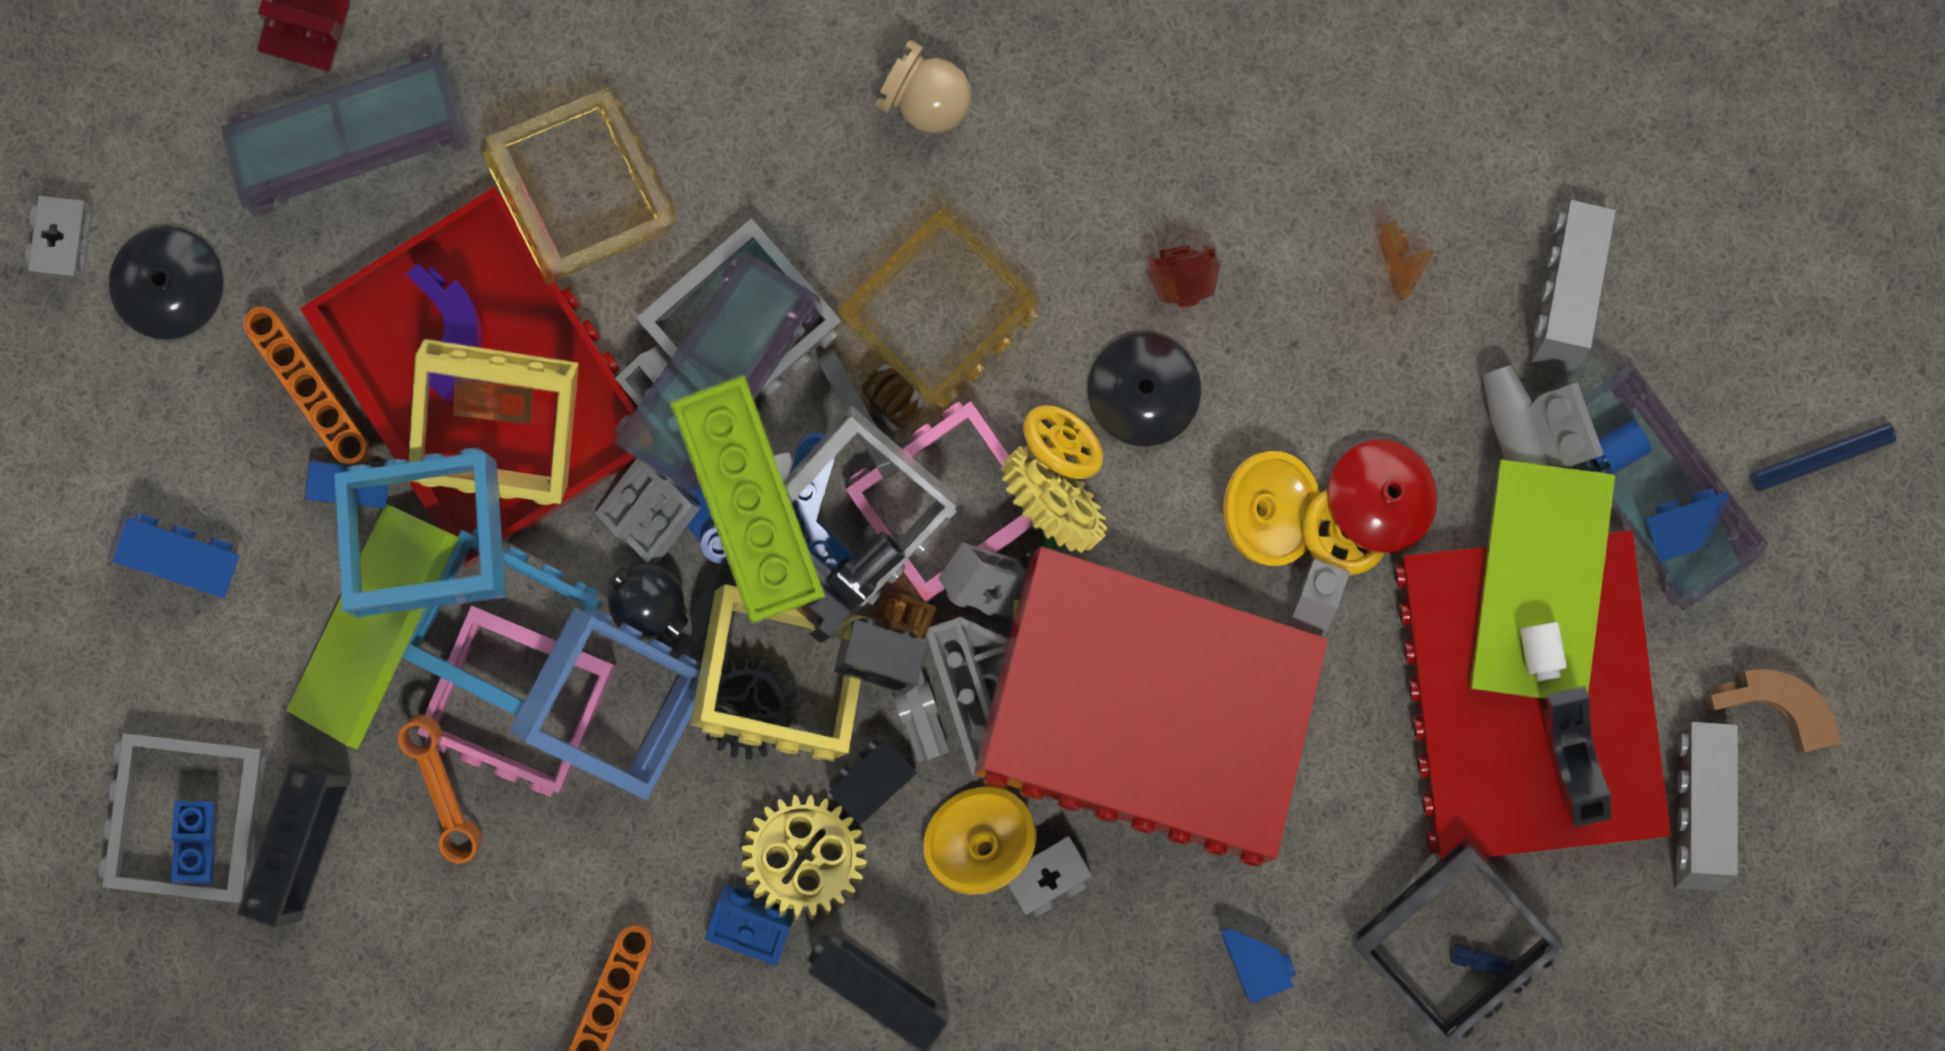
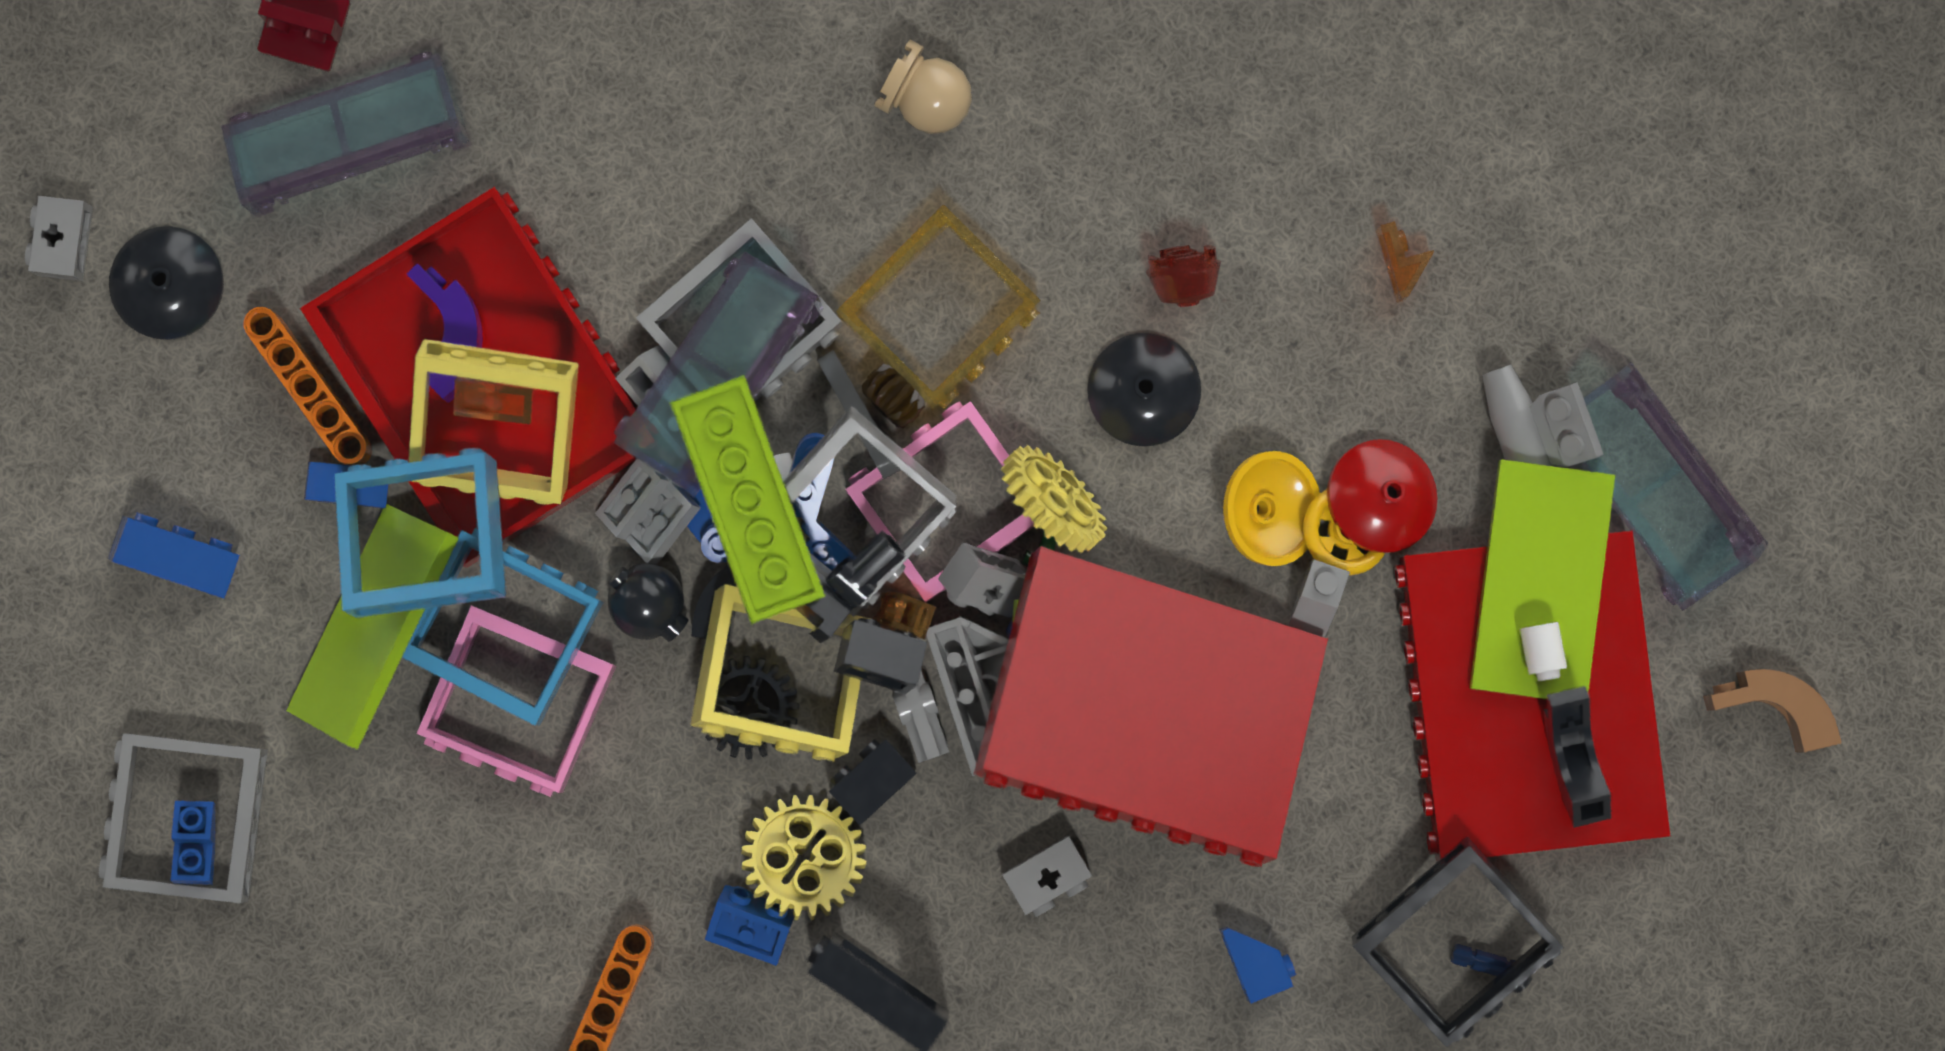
(294, 845): black window -> none
(440, 789): orange piece -> none
(525, 213): clear yellow window -> none
(665, 730): medium blue window -> none
(969, 826): yellow dish -> none
(1063, 442): yellow plate -> none
(1573, 287): light grey wedge -> none
(1622, 447): blue brick -> none
(1686, 527): blue slope -> none
(1707, 807): light grey wedge -> none
(1823, 457): dark blue axle -> none

